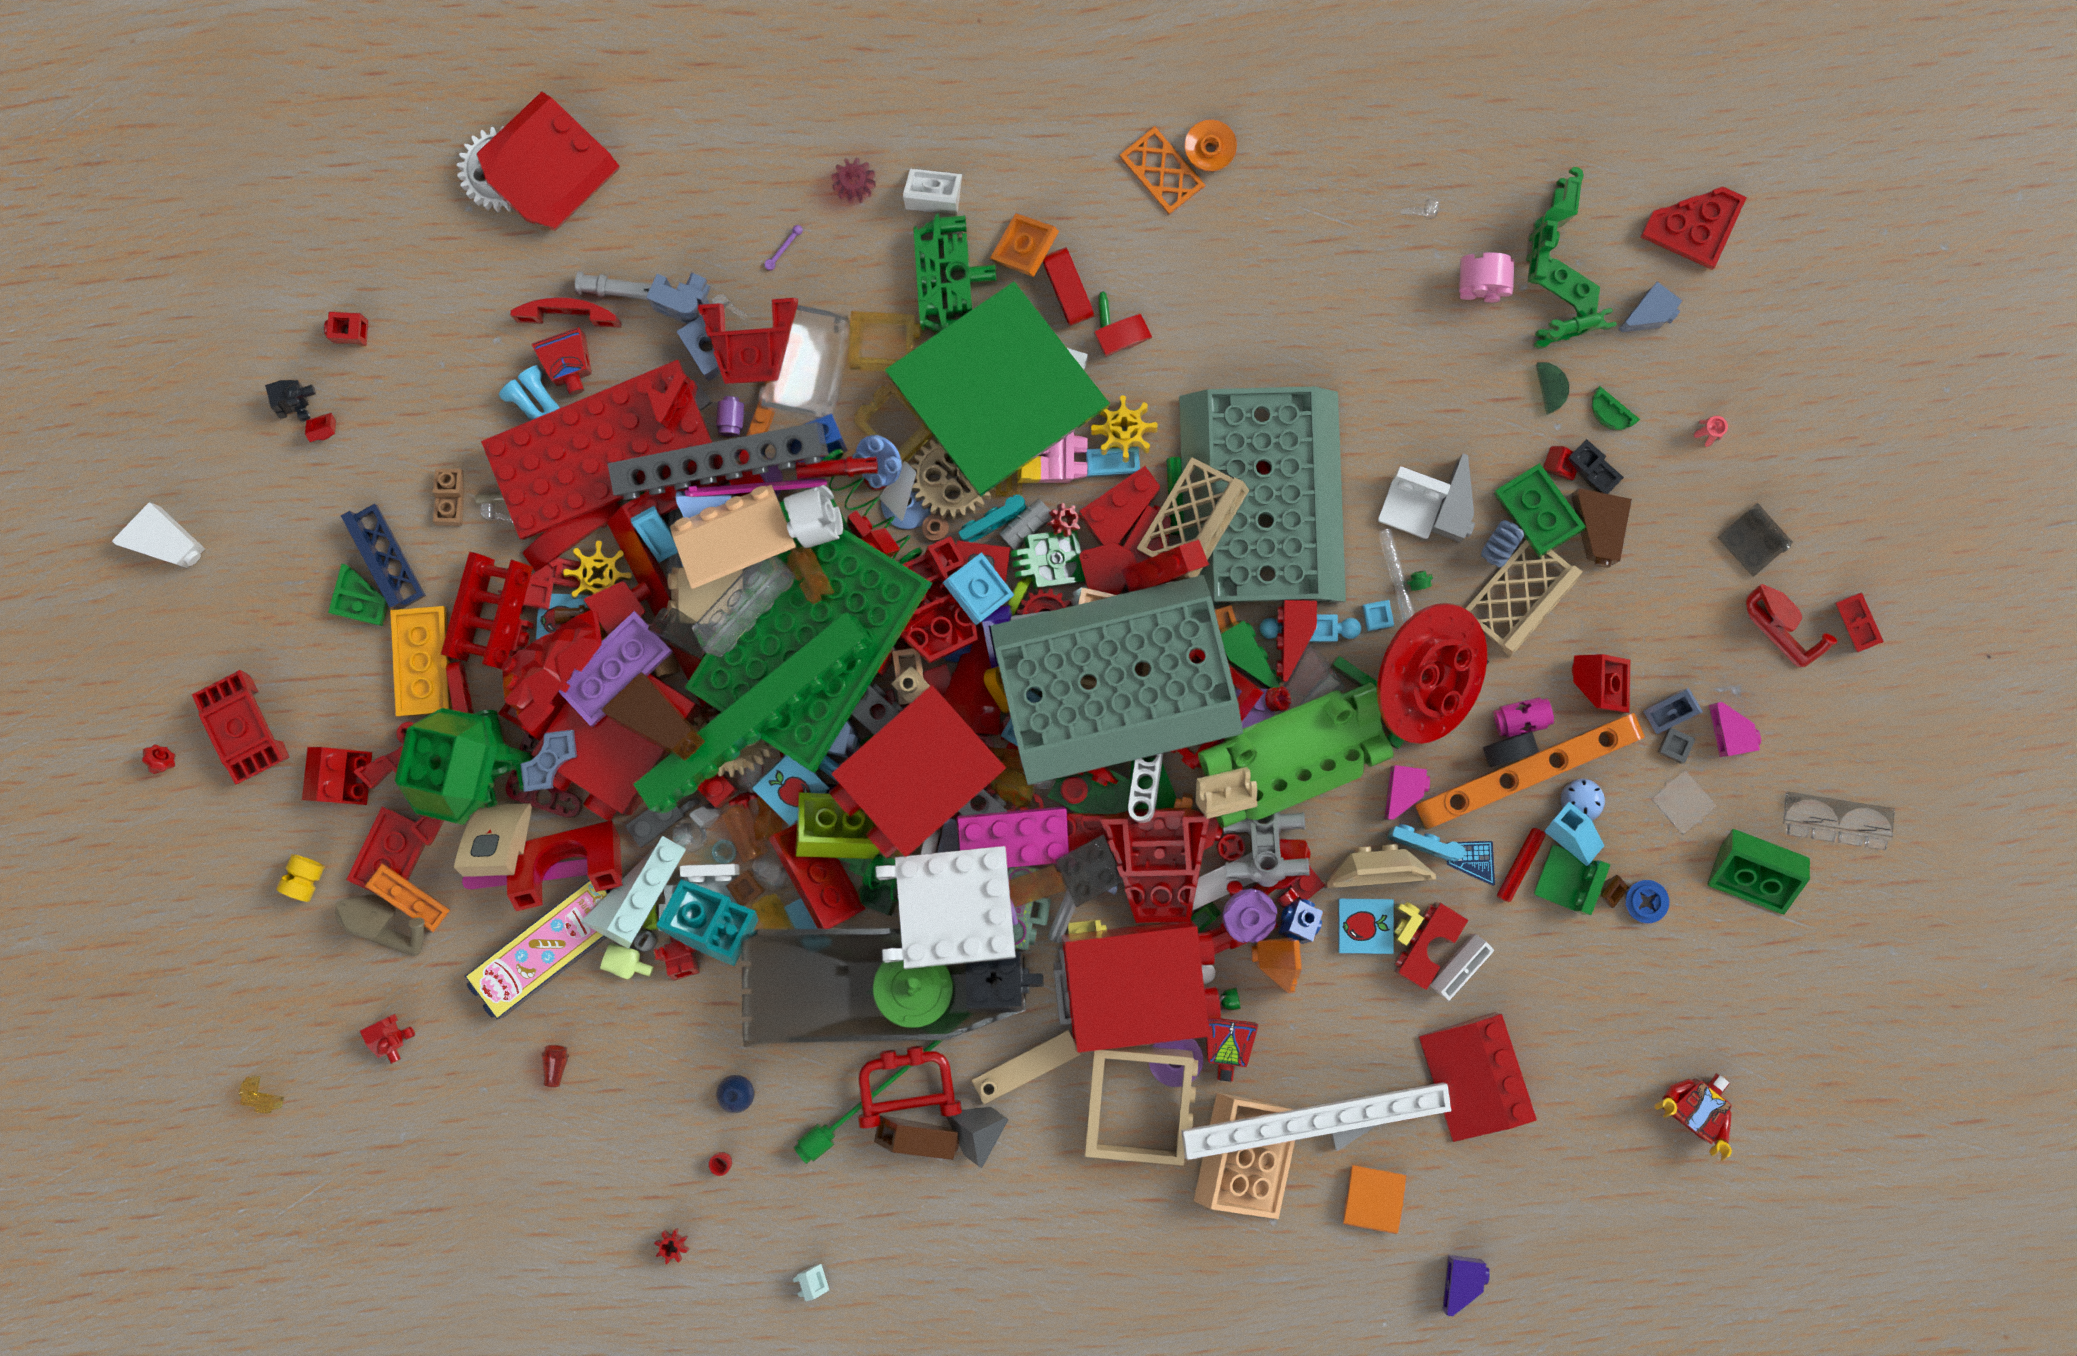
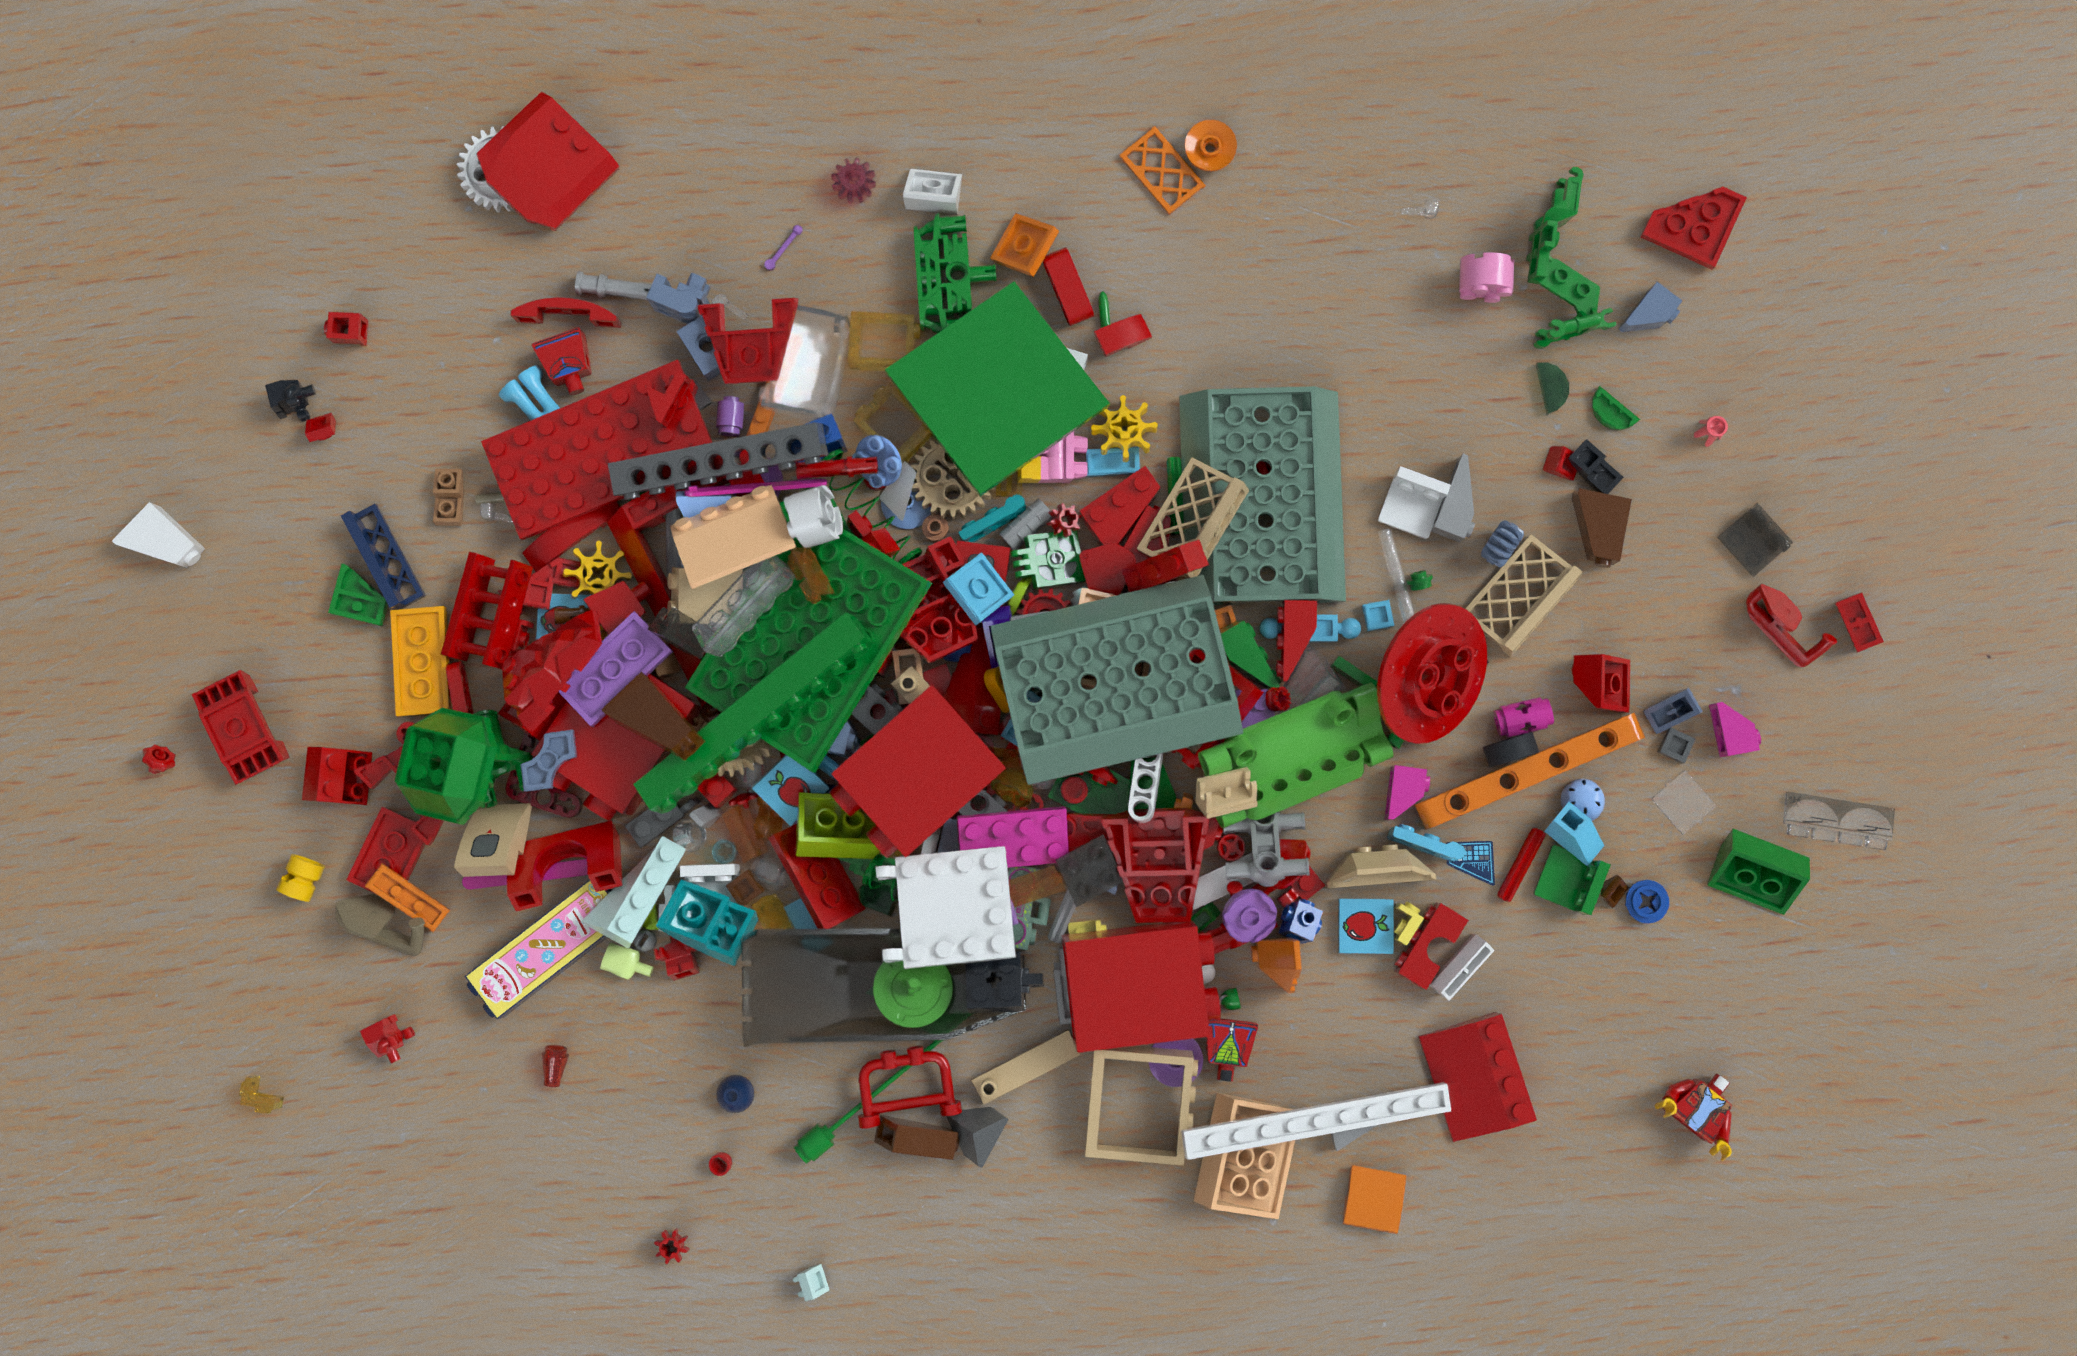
(655, 533): medium azure tile -> none
(1463, 1282): dark purple slope -> none
(1539, 510): green plate -> none

